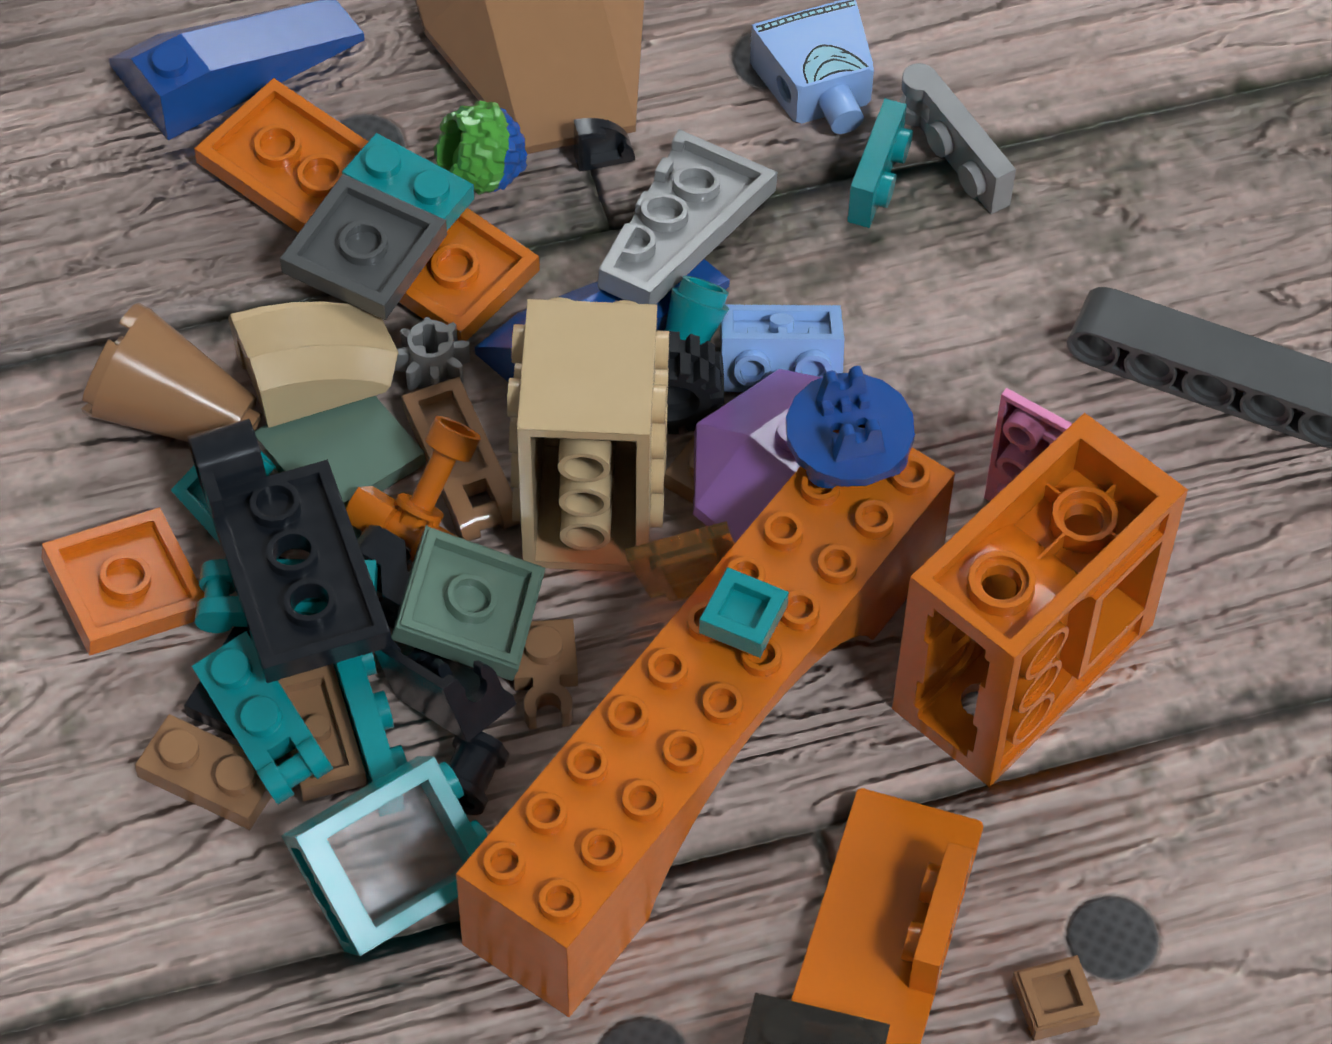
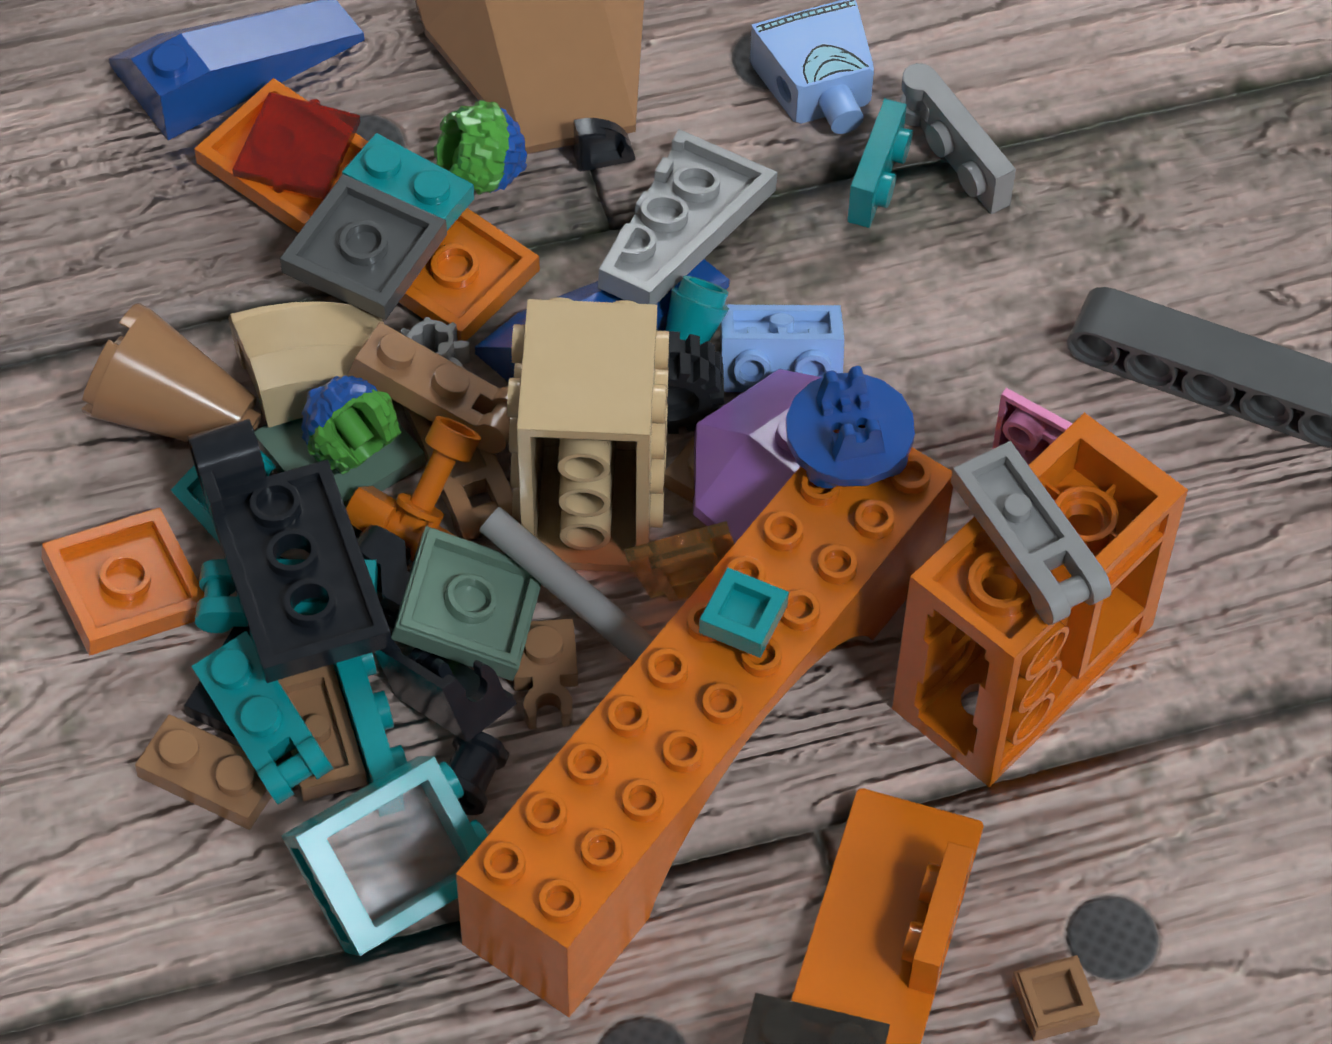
(296, 145): none -> clear red piece
(348, 422): none -> bright green piece
(433, 385): none -> medium nougat plate
(566, 584): none -> light grey piece
(1030, 531): none -> light grey plate

